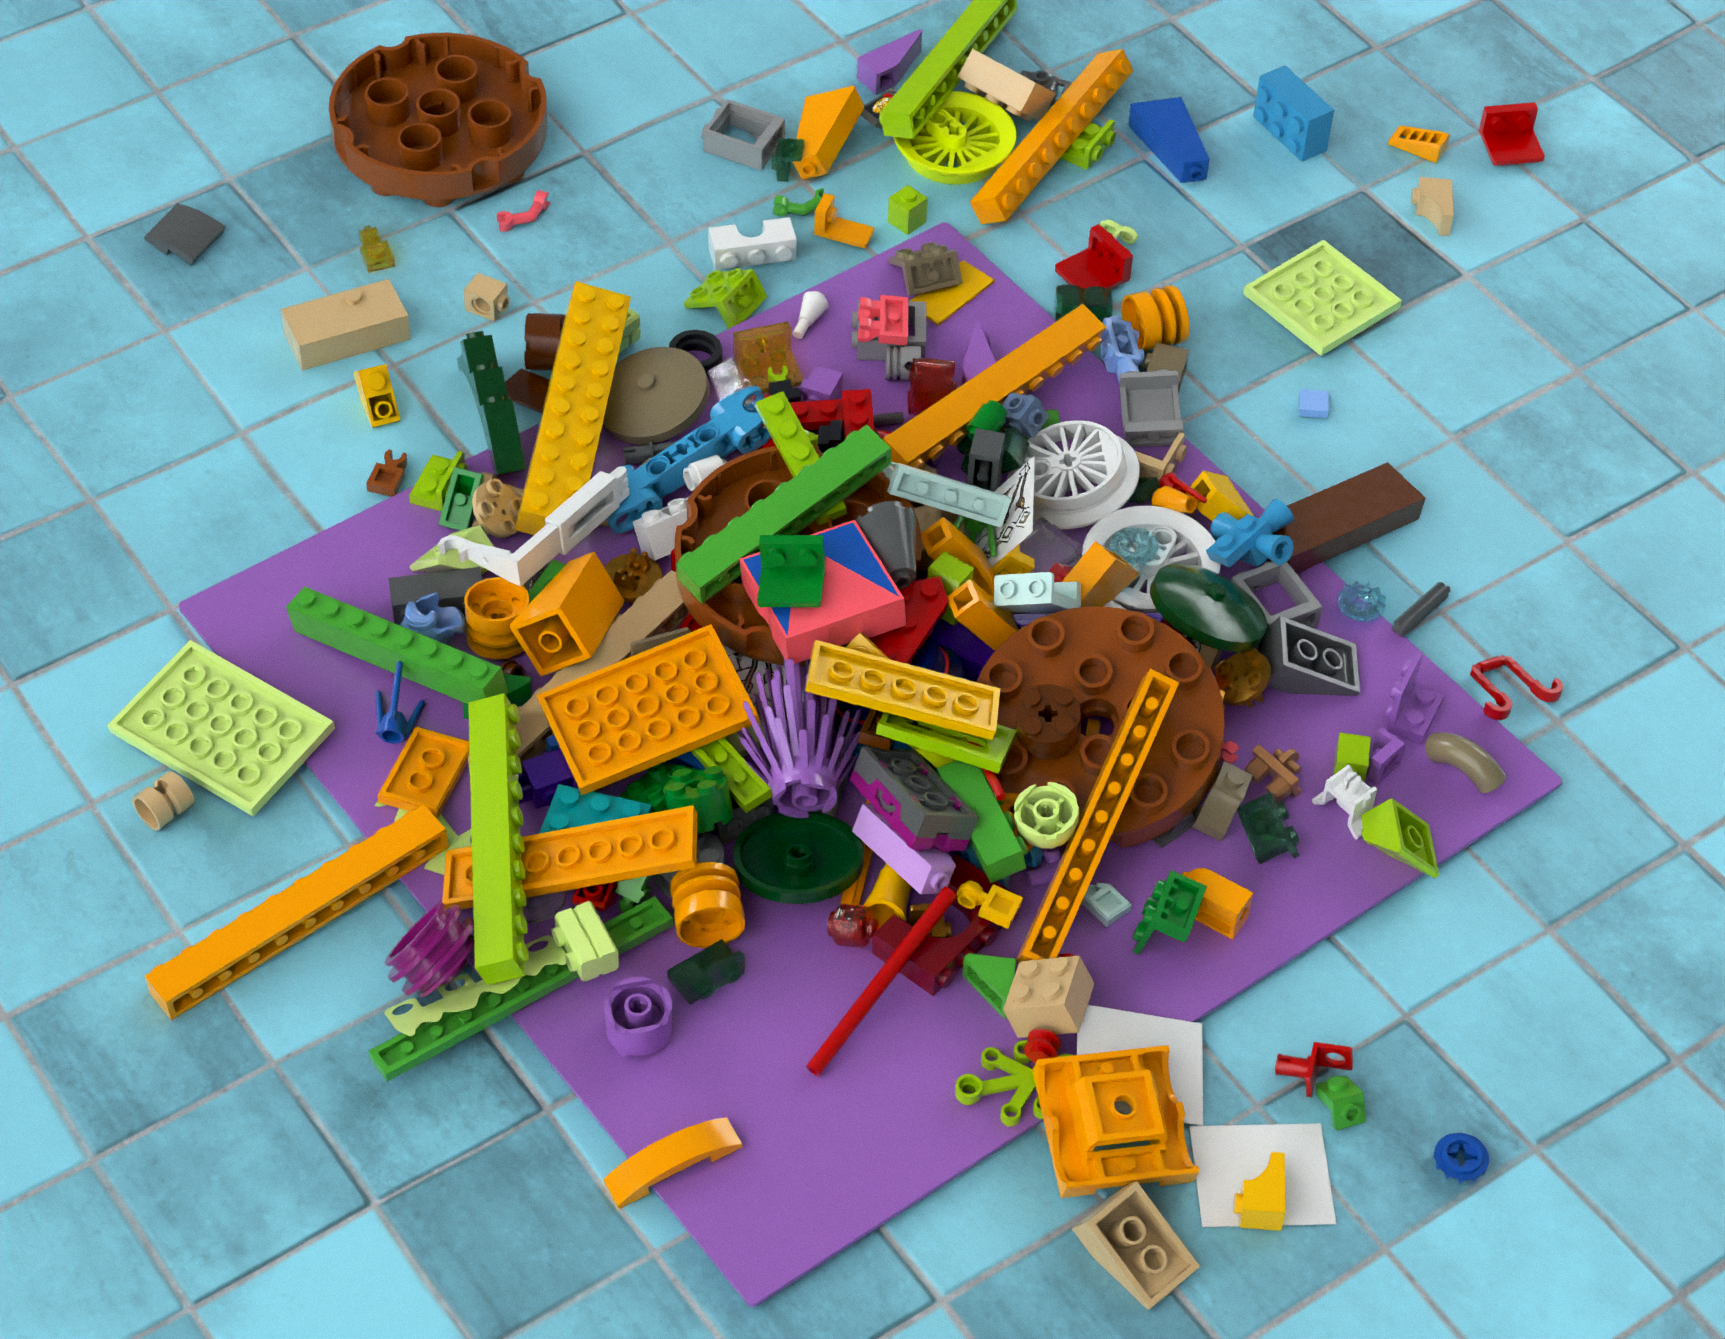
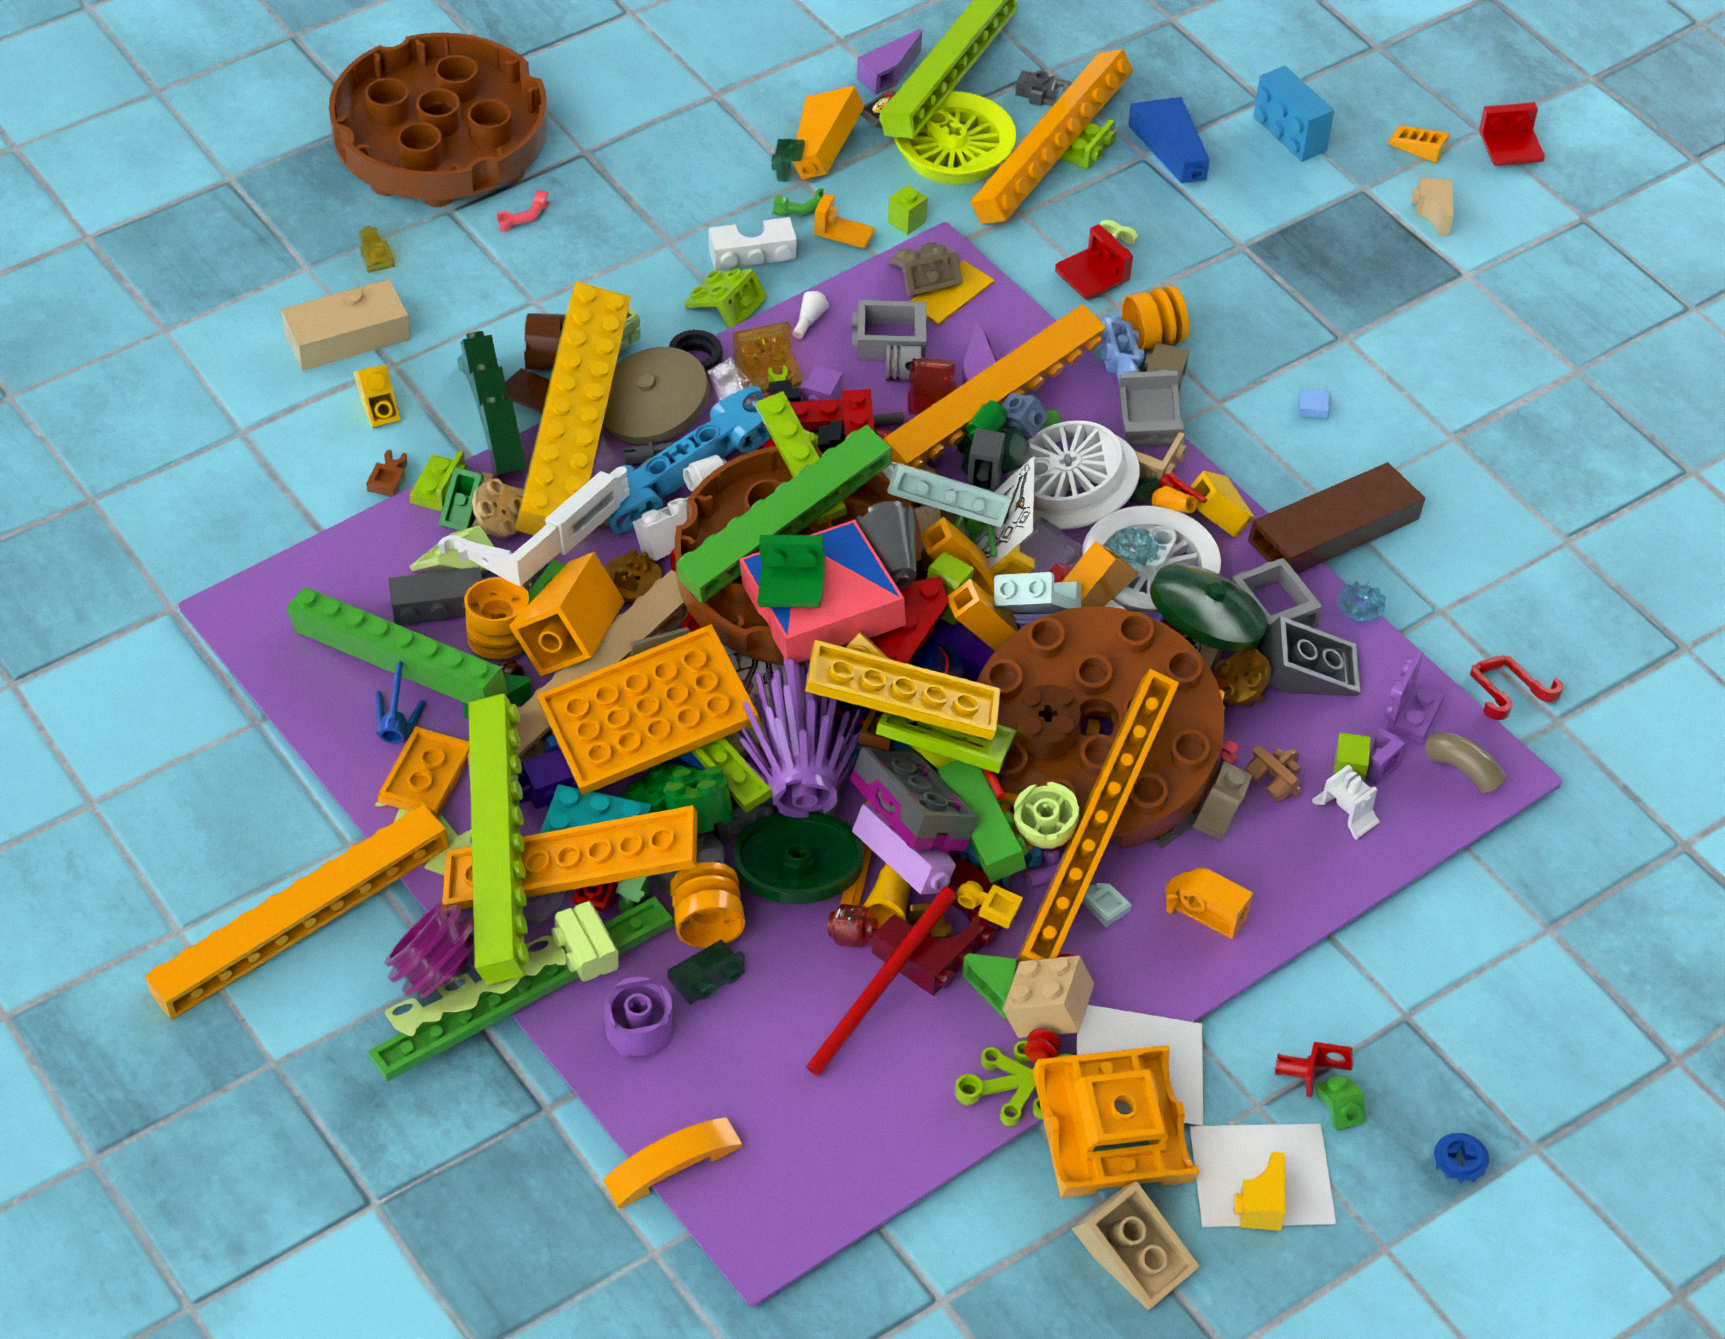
(159, 803): tan wheel -> none
(185, 233): dark grey slope -> none
(221, 727): yellowish green plate -> none
(433, 621): medium blue hair -> none
(486, 297): tan brick -> none
(749, 119): light grey window -> none
(892, 321): coral plate -> none
(1005, 87): tan brick -> none
(1095, 298): clear green brick -> none
(1170, 909): green bracket -> none
(1252, 537): dark azure brick -> none
(1267, 828): clear green bracket -> none
(1322, 297): yellowish green plate -> none
(1400, 836): lime slope -> none
(1421, 609): dark grey axle -> none

